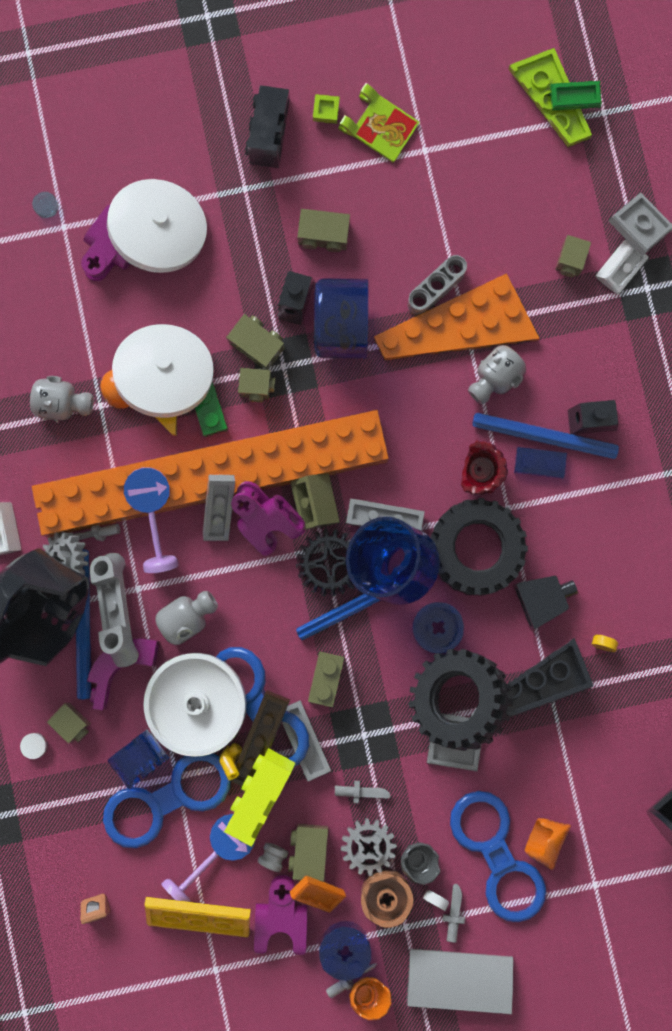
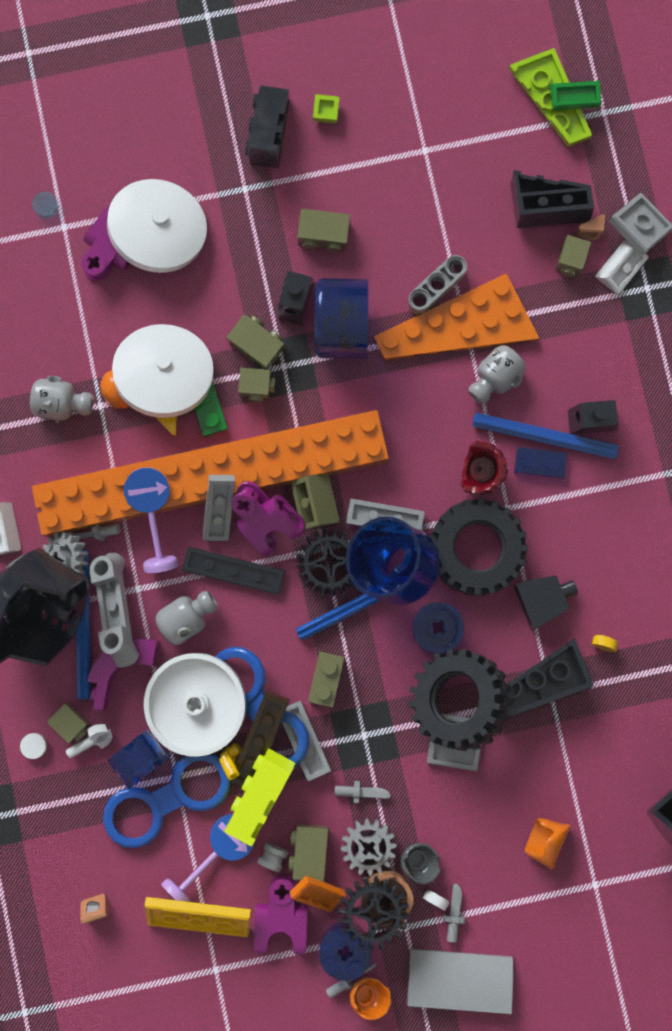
(97, 735): none -> white bar
(233, 570): none -> black tile
(382, 125): flag -> none
(385, 914): none -> black gear
(498, 856): blue bar -> none
(549, 202): none -> black wedge
(592, 229): none -> nougat slope

